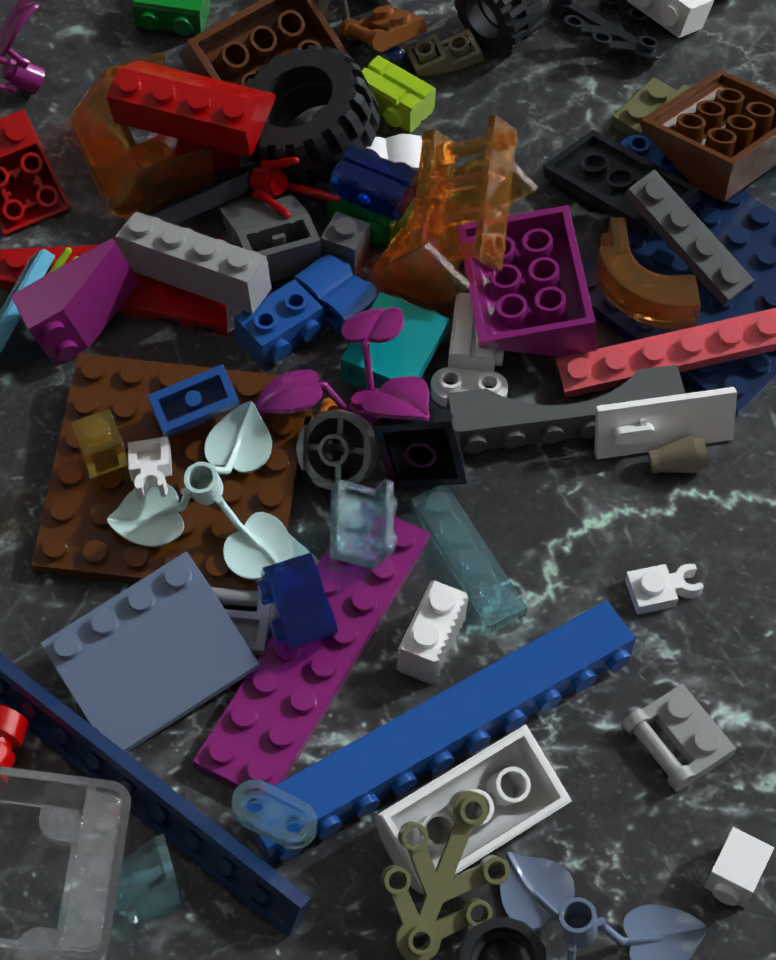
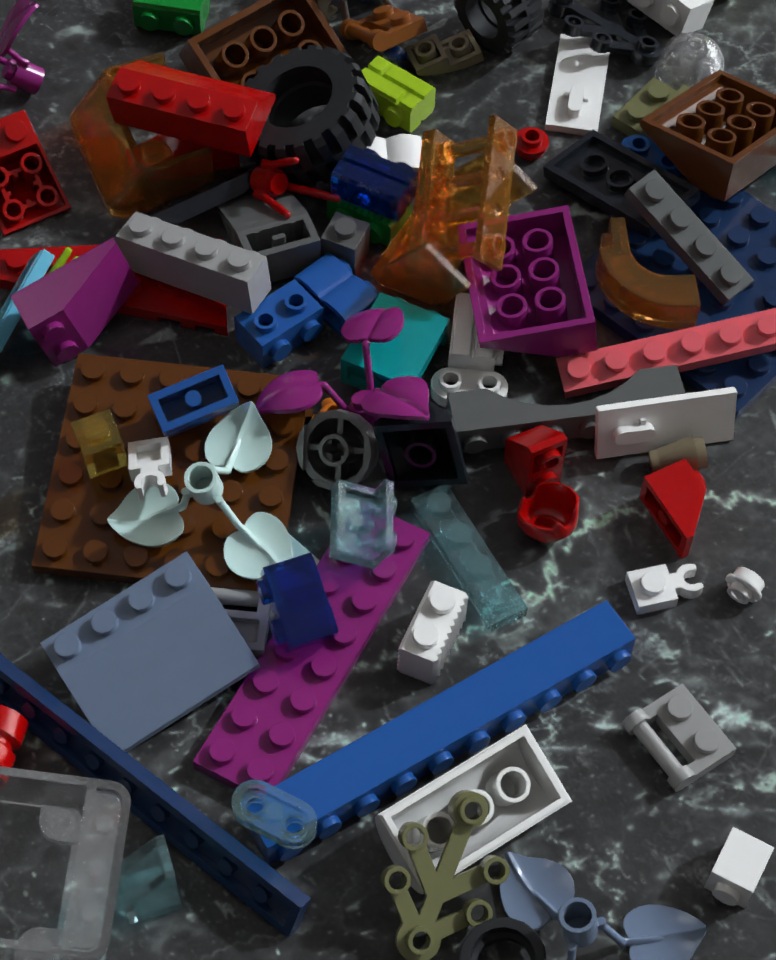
(531, 143): none -> red plate
(535, 457): none -> red slope
(549, 512): none -> red hair
(576, 87): none -> white piece
(675, 502): none -> red slope
(688, 60): none -> clear cylinder
(744, 585): none -> white plate

